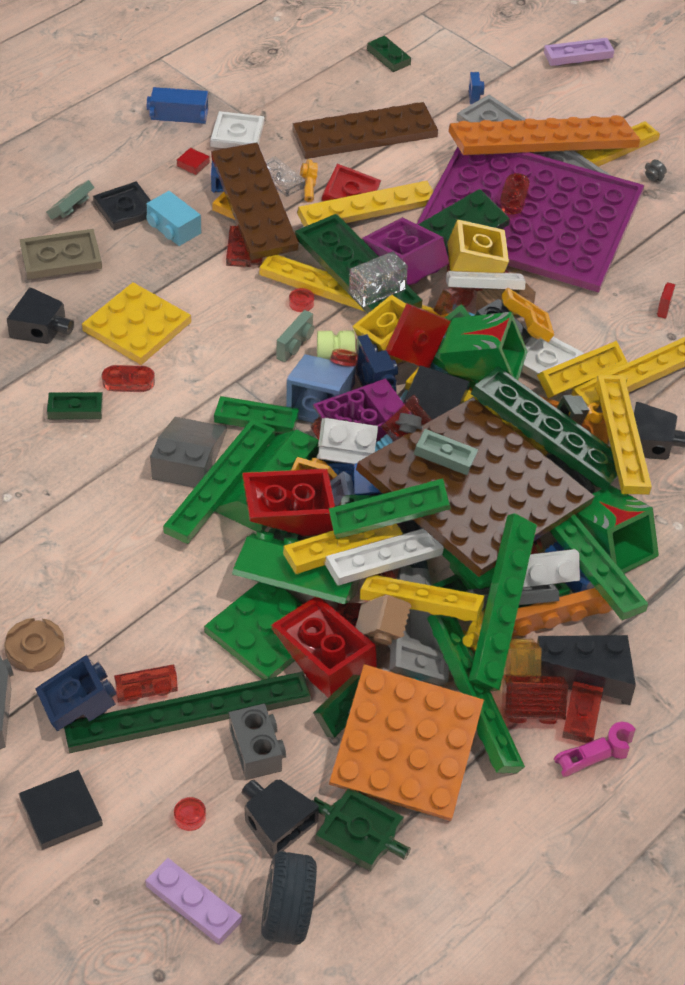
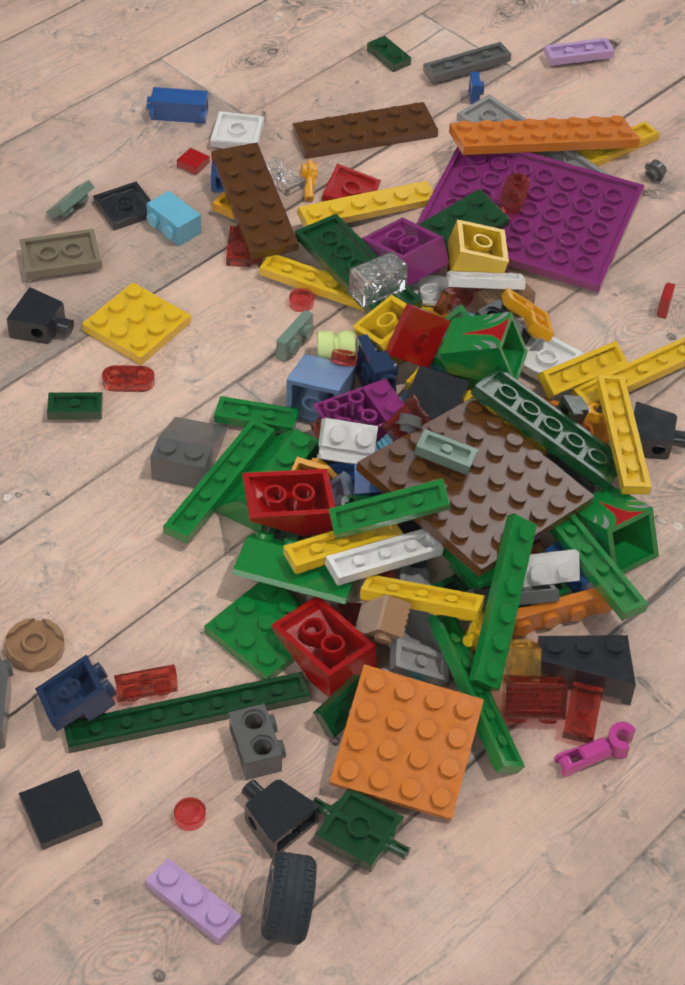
(429, 289): none -> white dish
(467, 62): none -> dark grey plate

